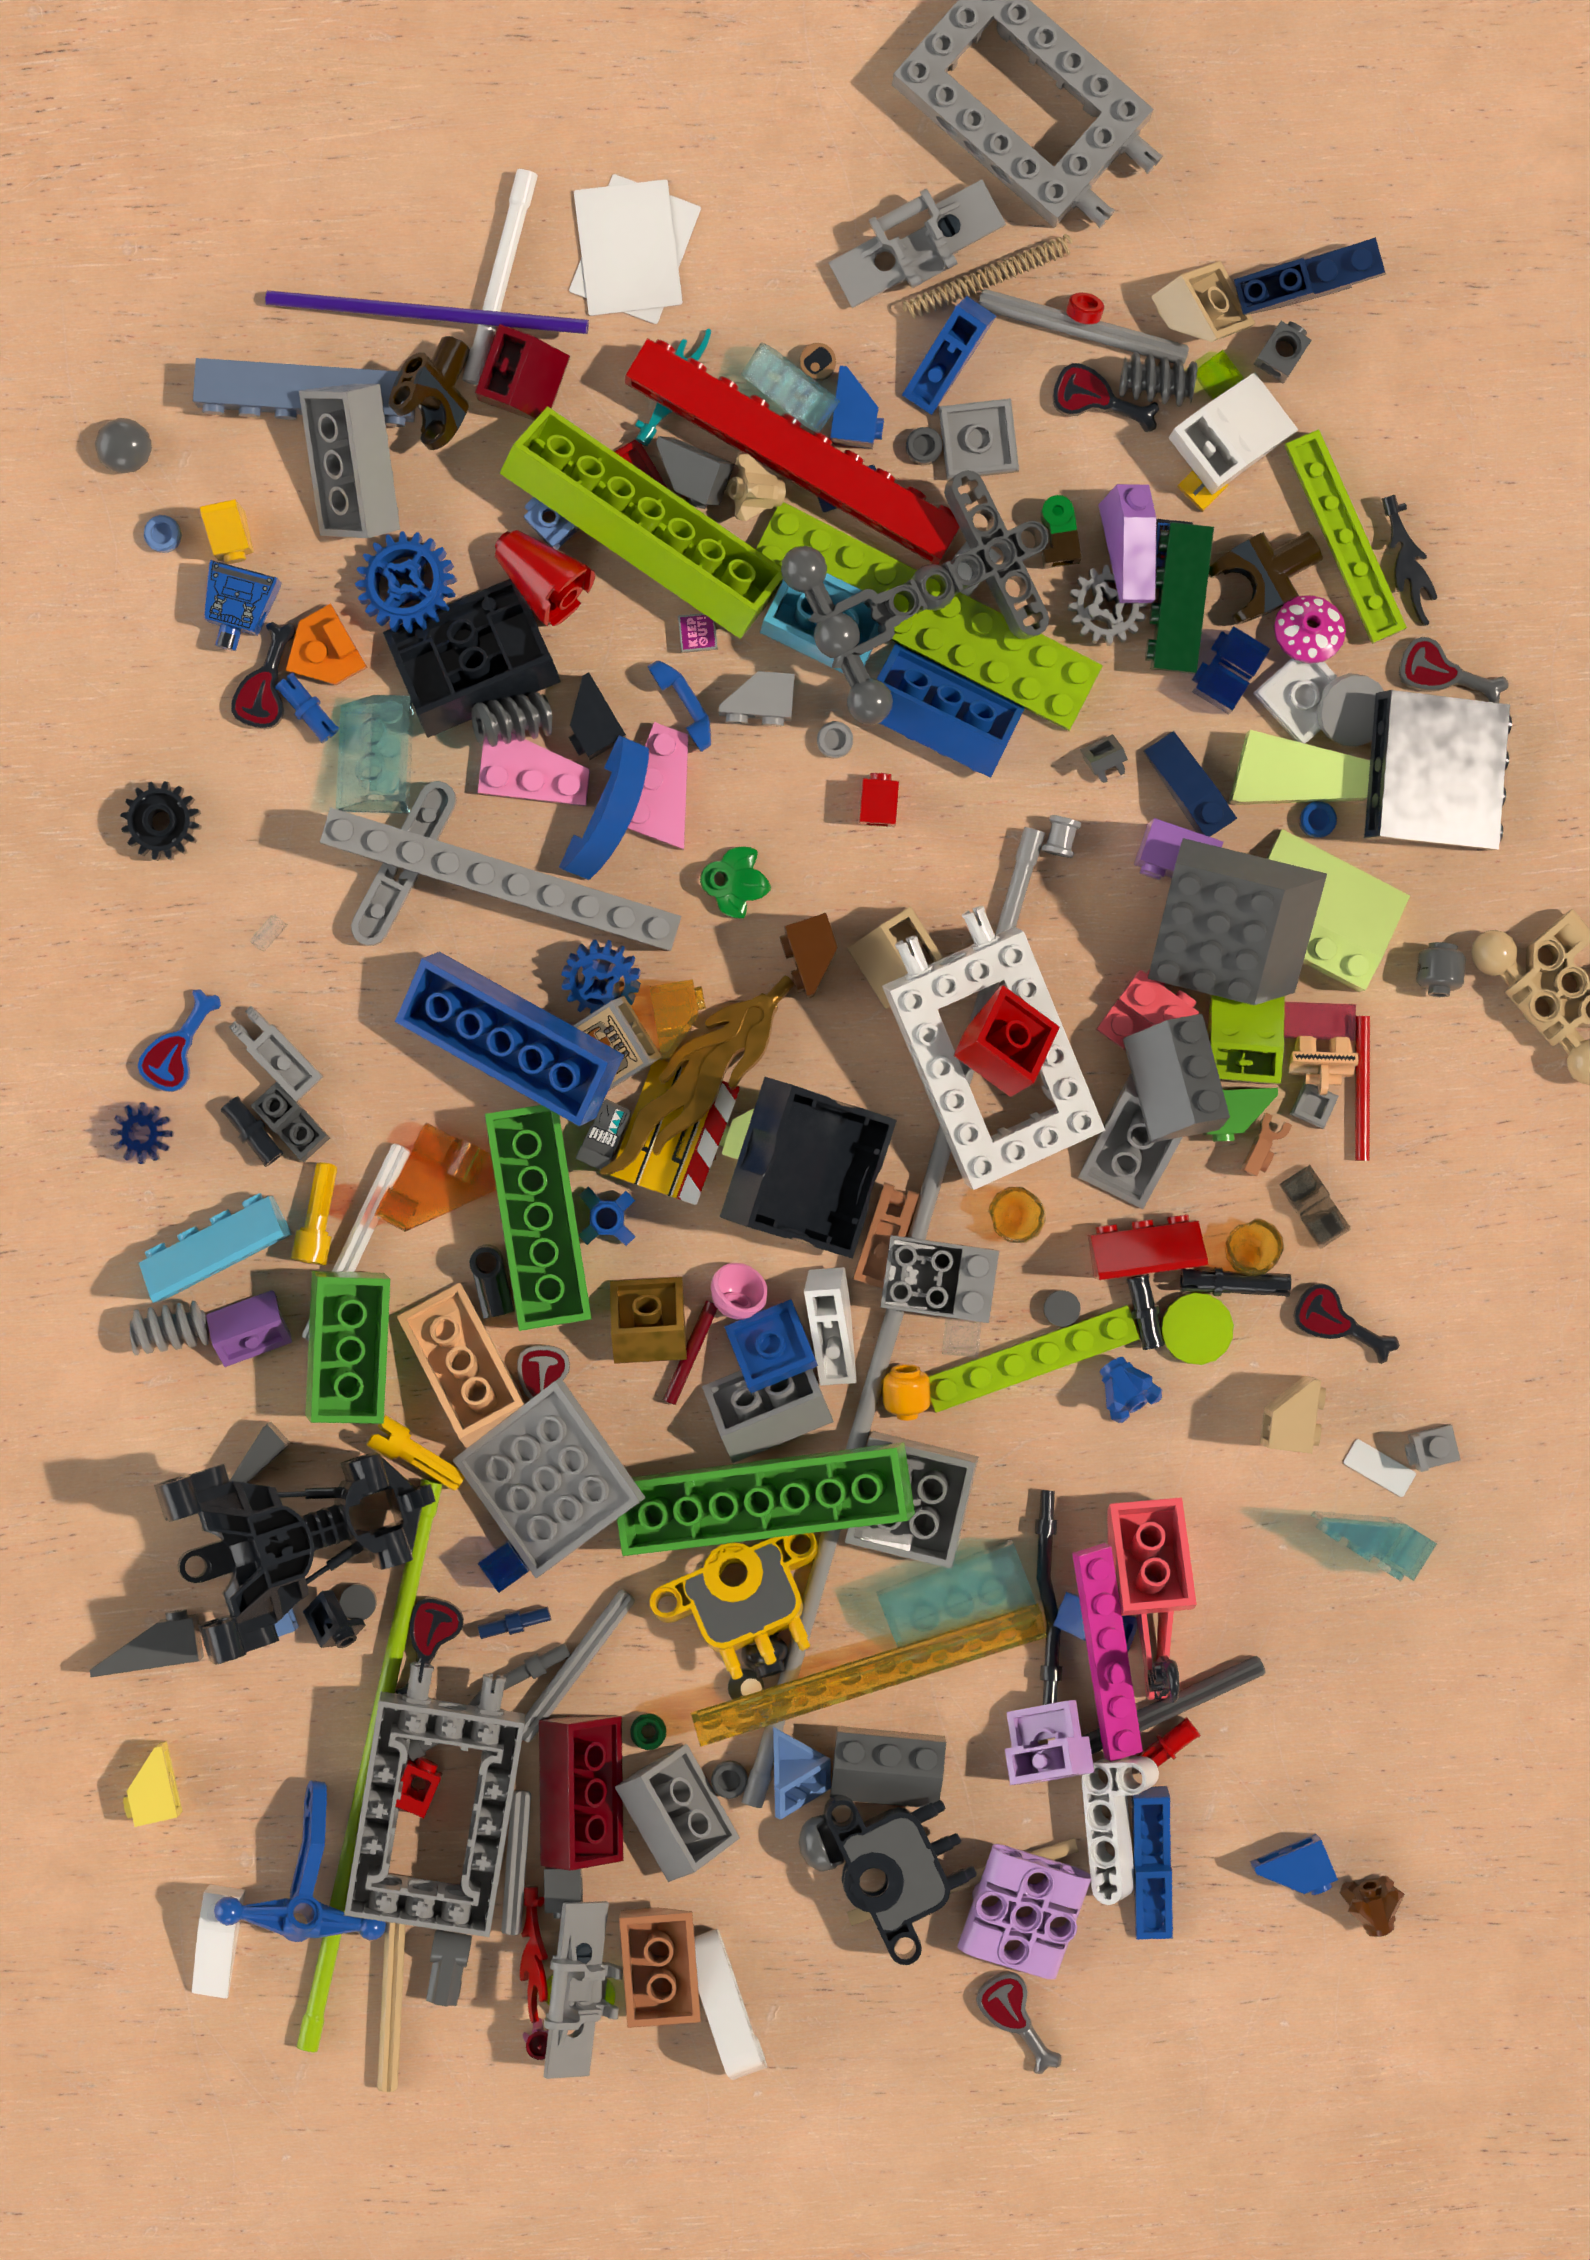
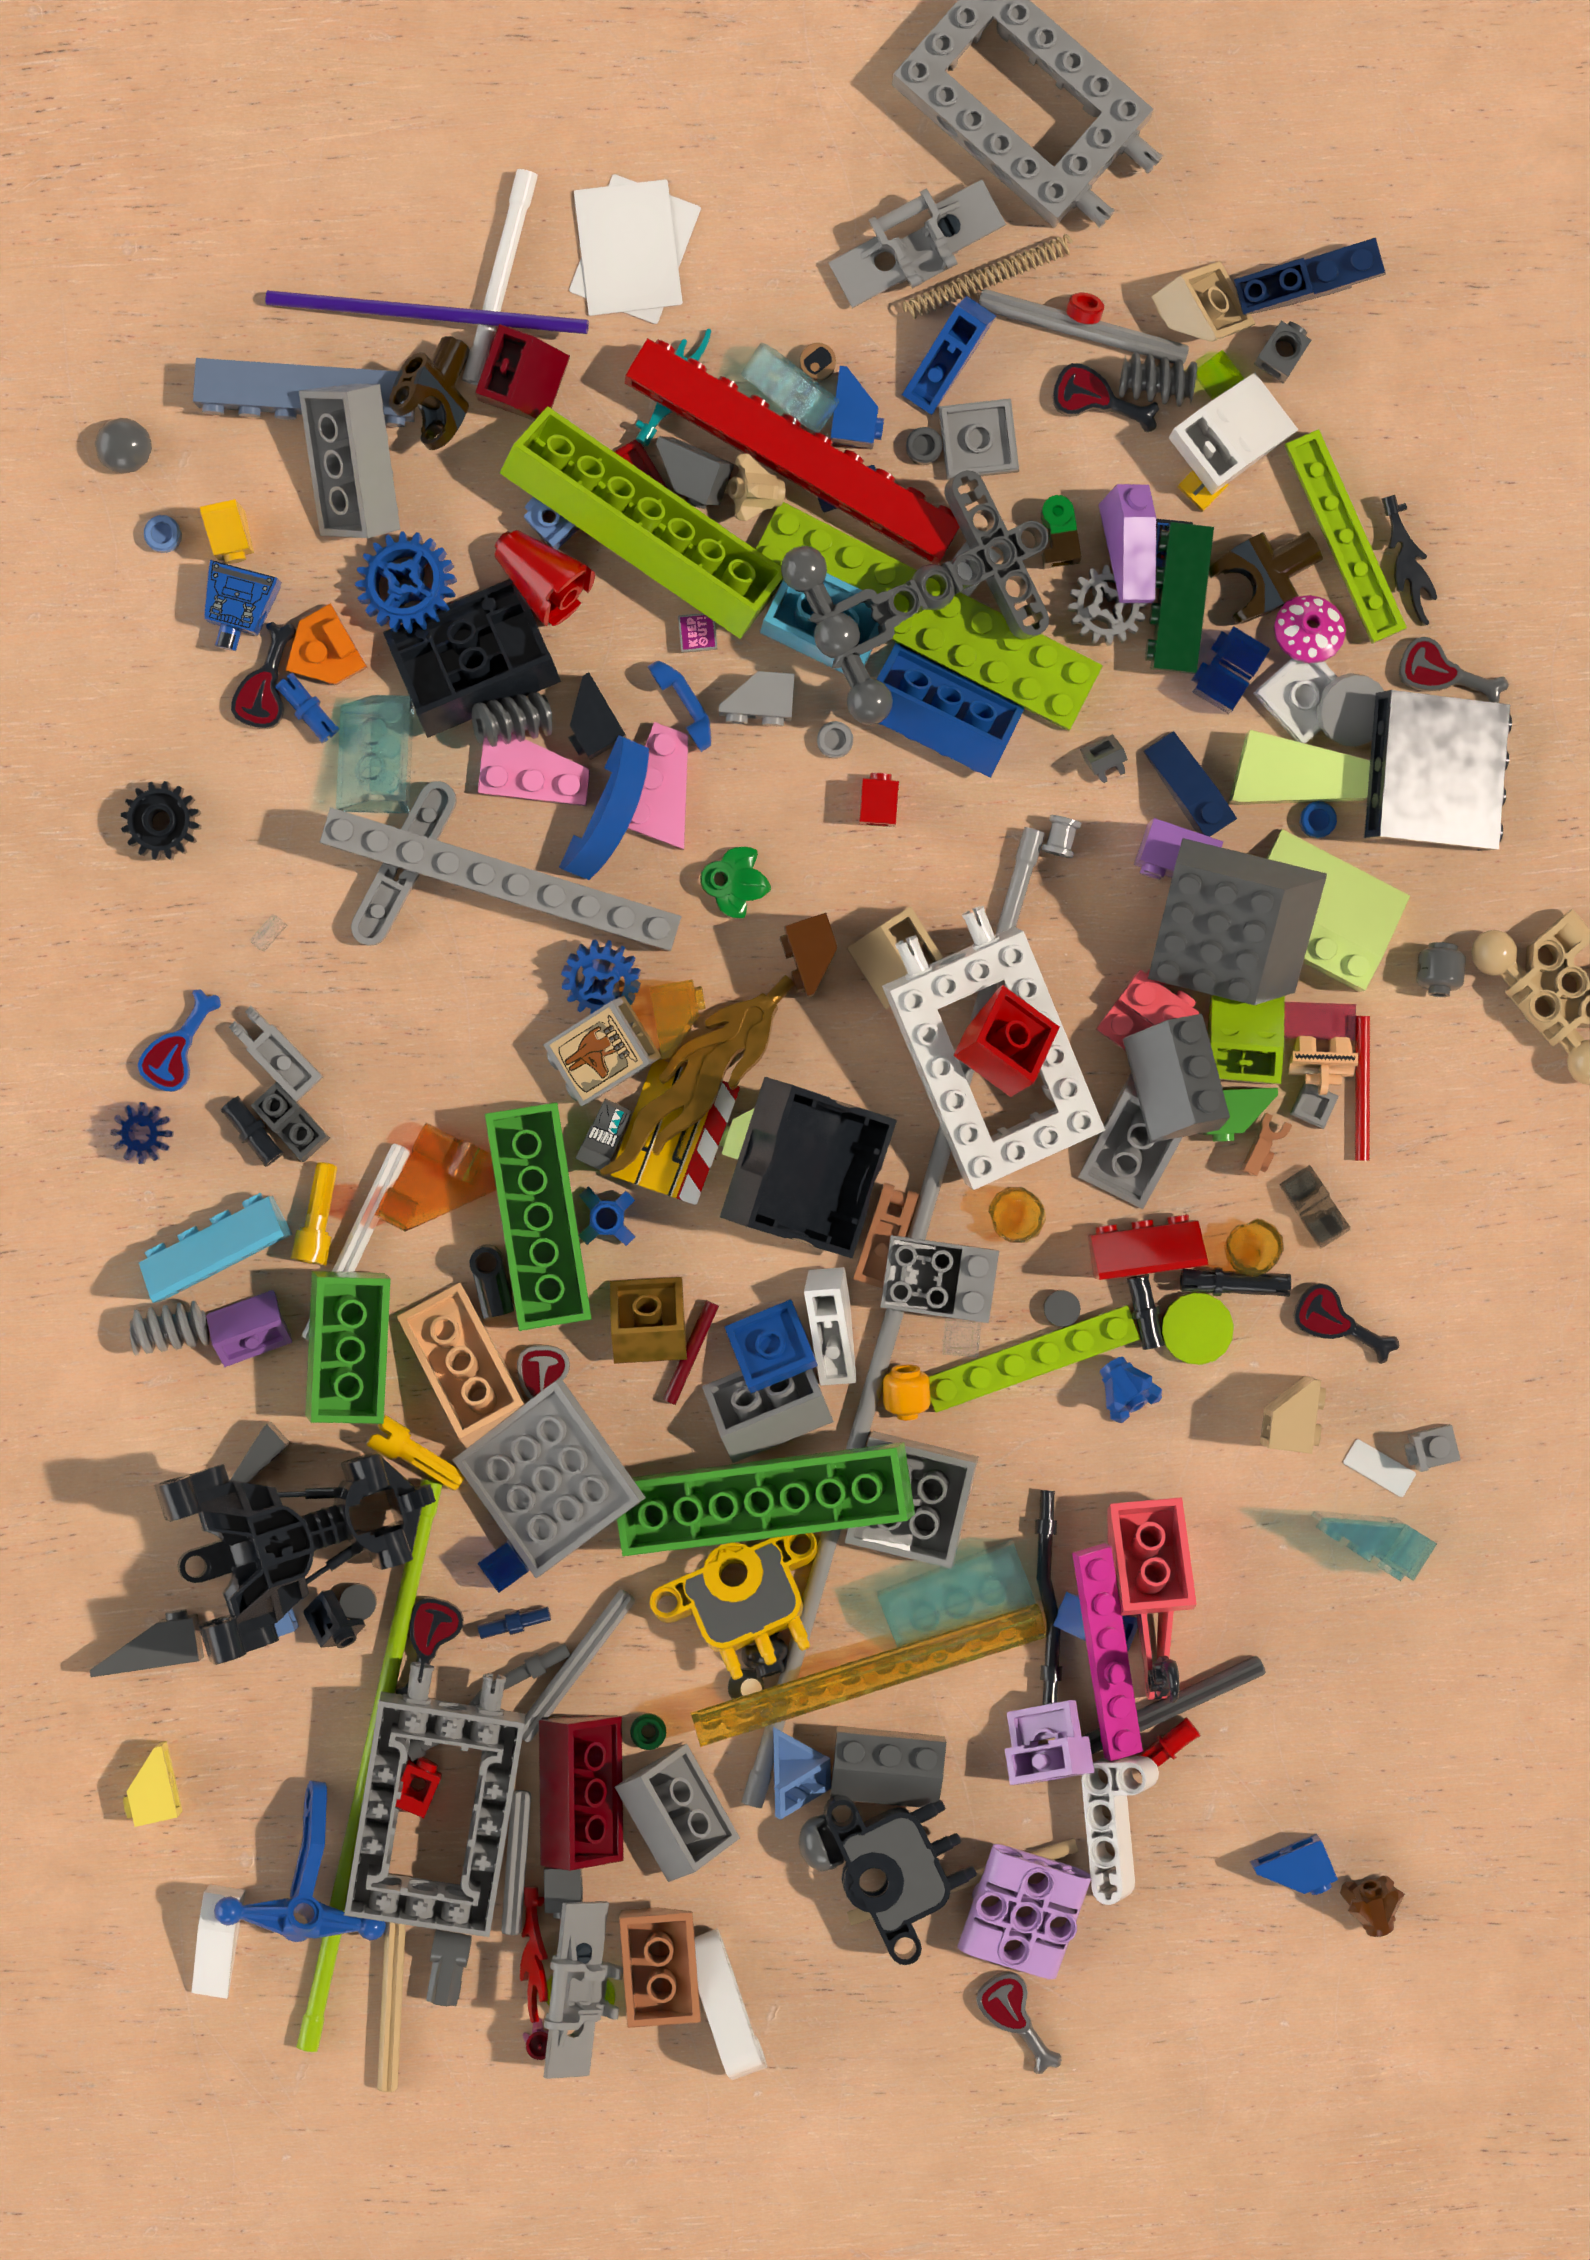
(509, 1038): blue brick -> none
(729, 1779): dark grey tile -> none
(738, 1291): bright pink piece -> none
(1152, 1864): blue slope -> none

